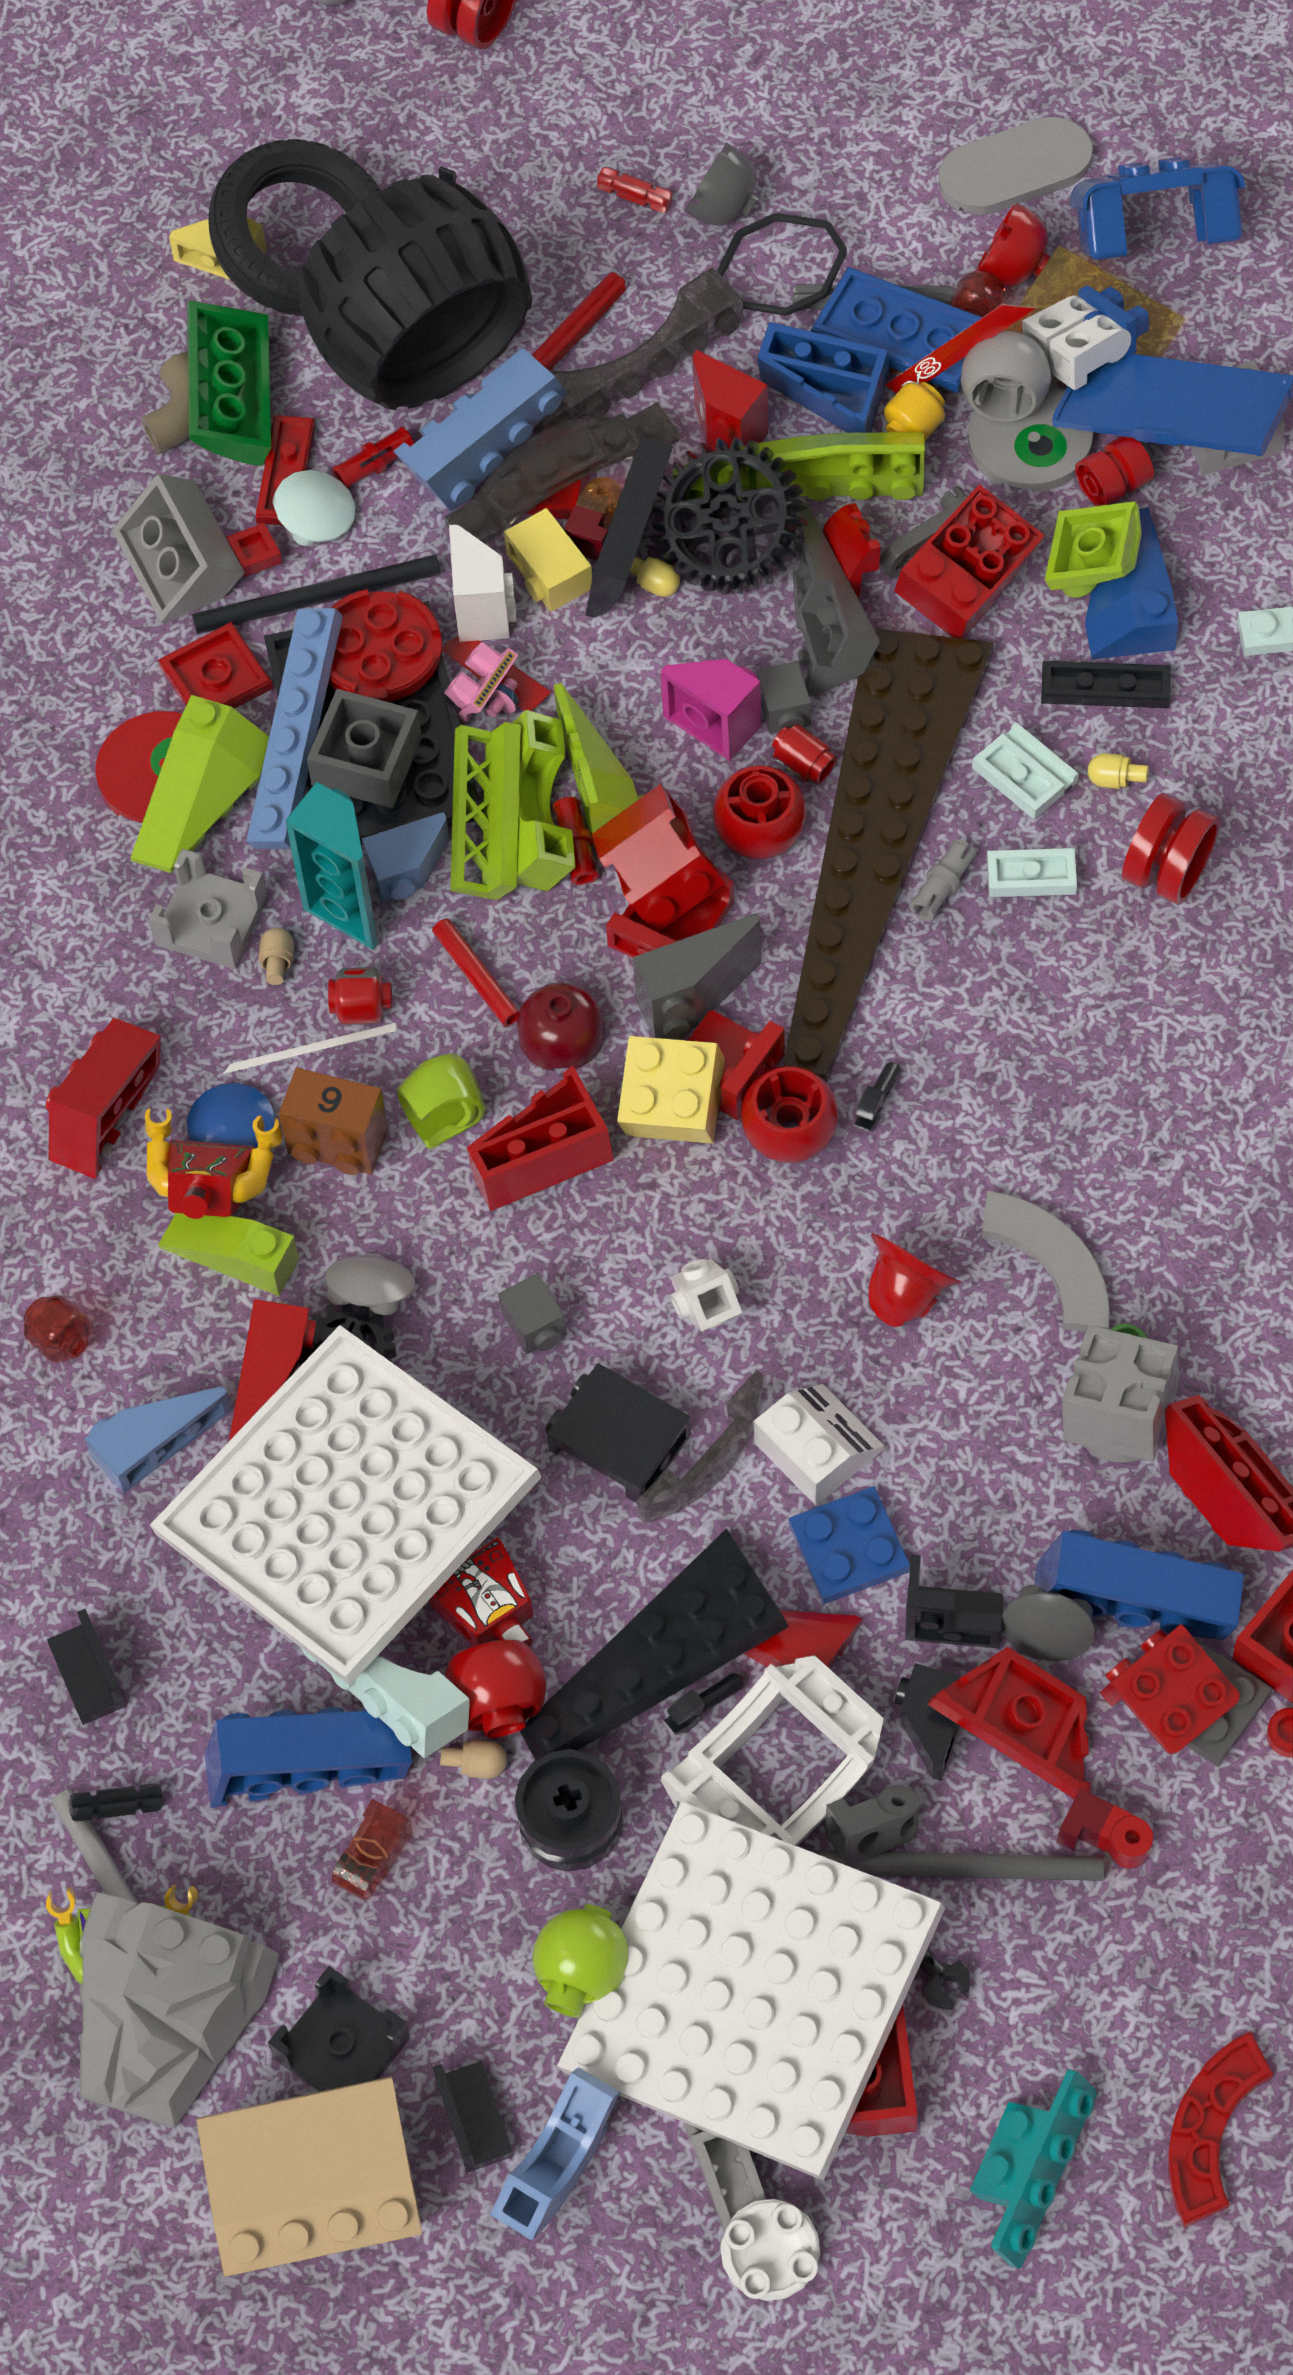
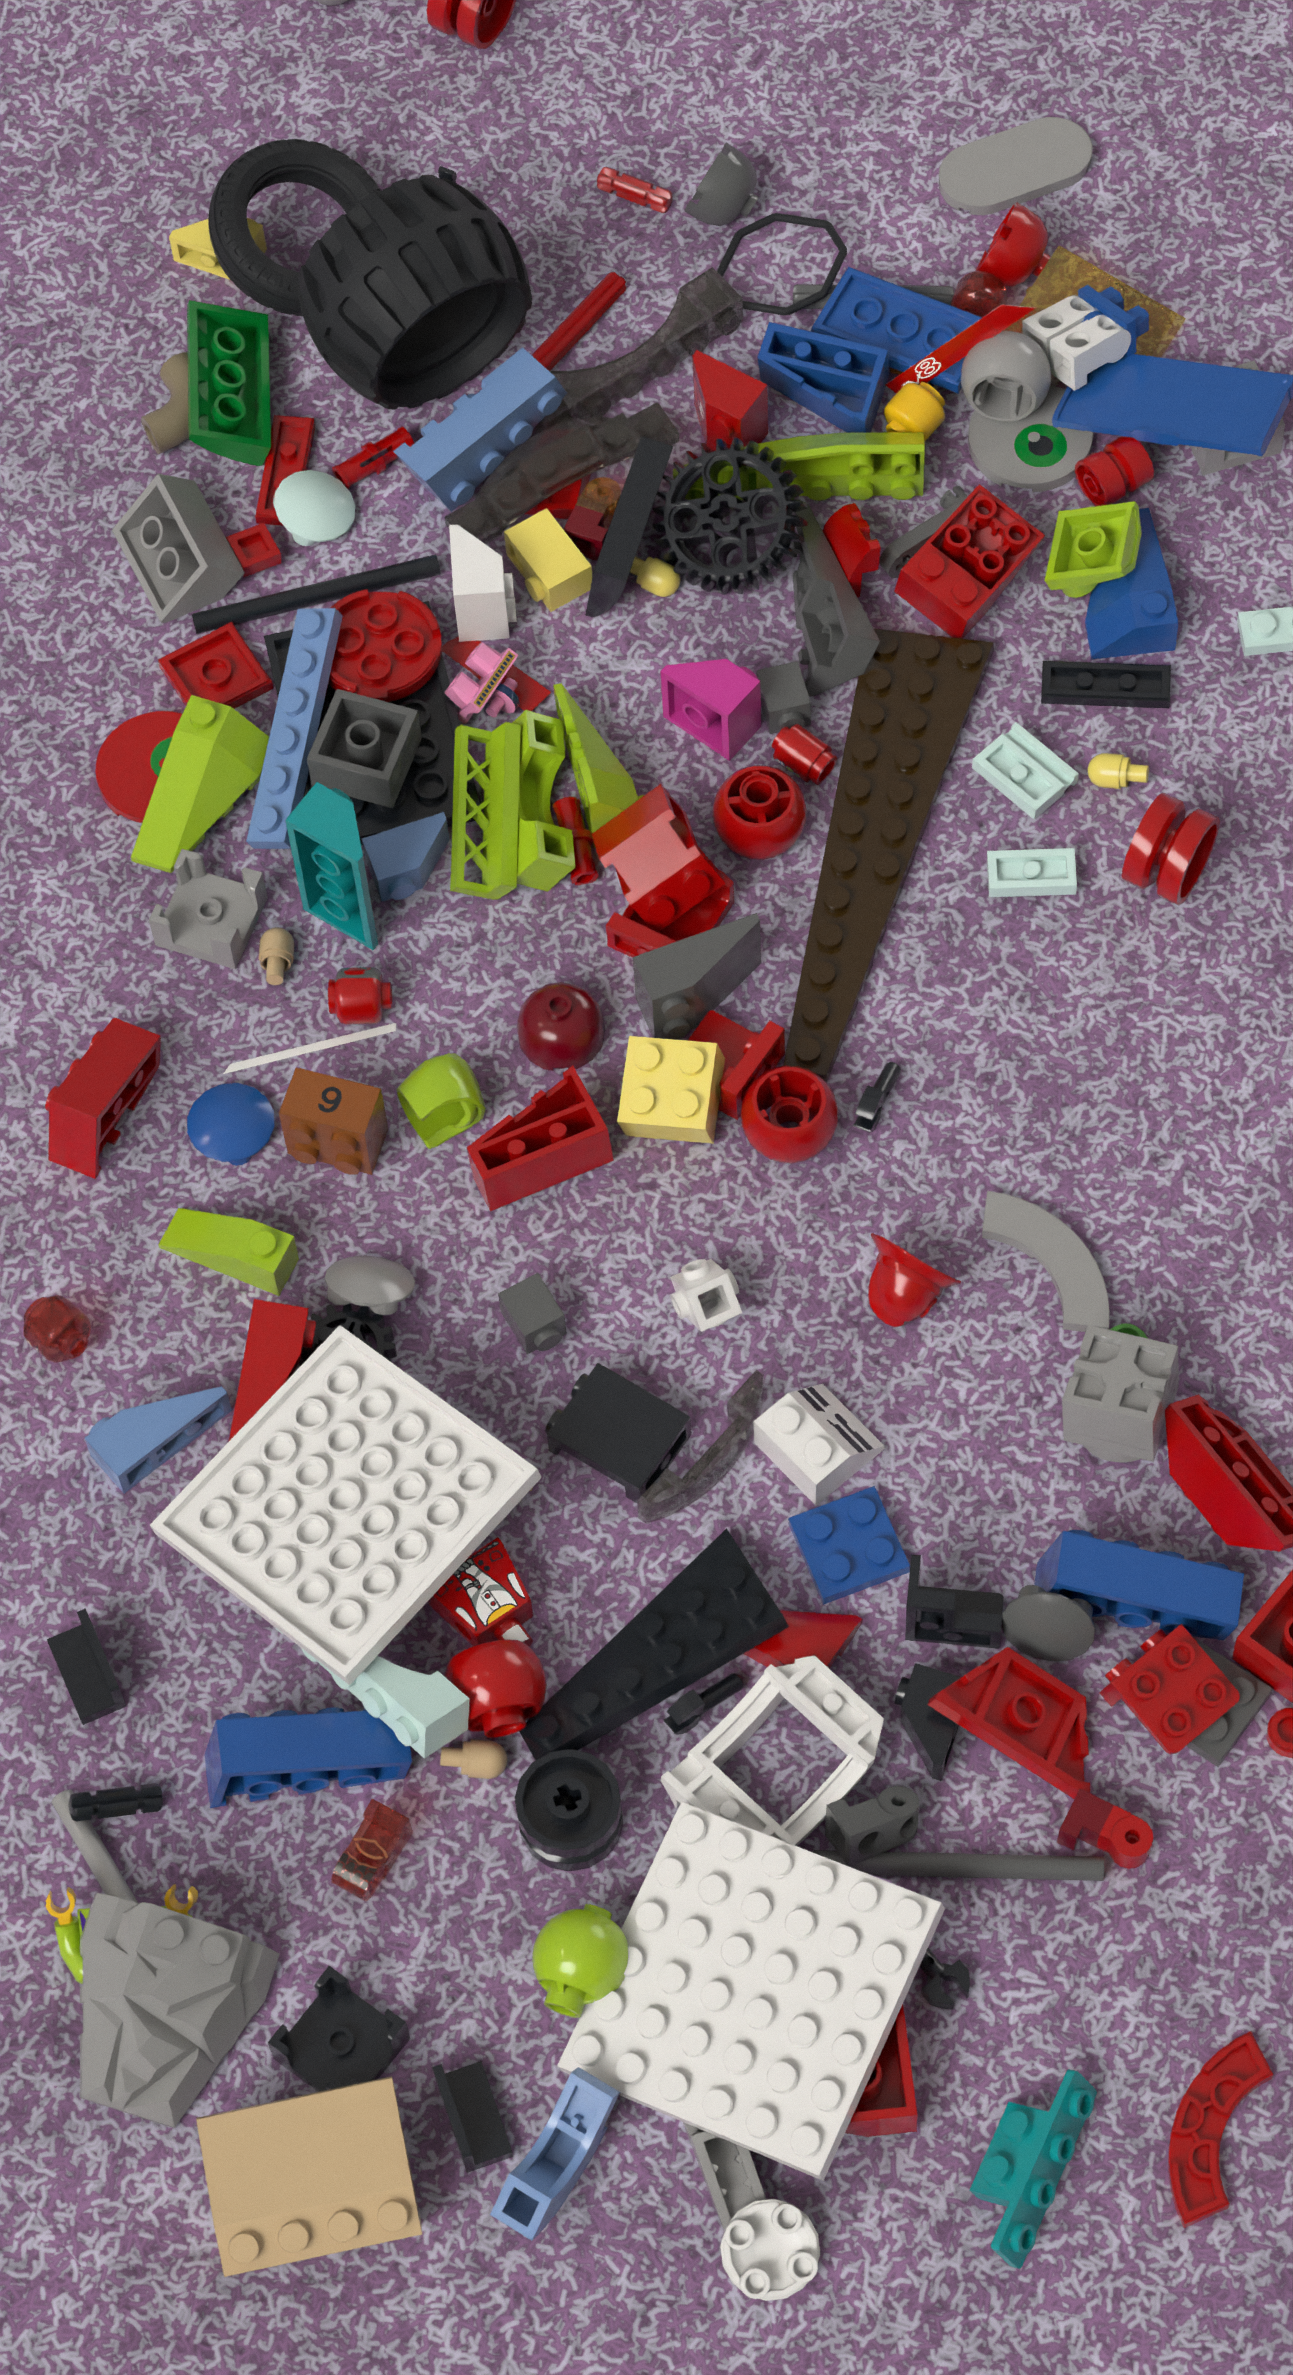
(207, 1175): torso -> none
(476, 972): red piece -> none
(942, 880): light grey pin -> none
(1210, 189): blue container -> none

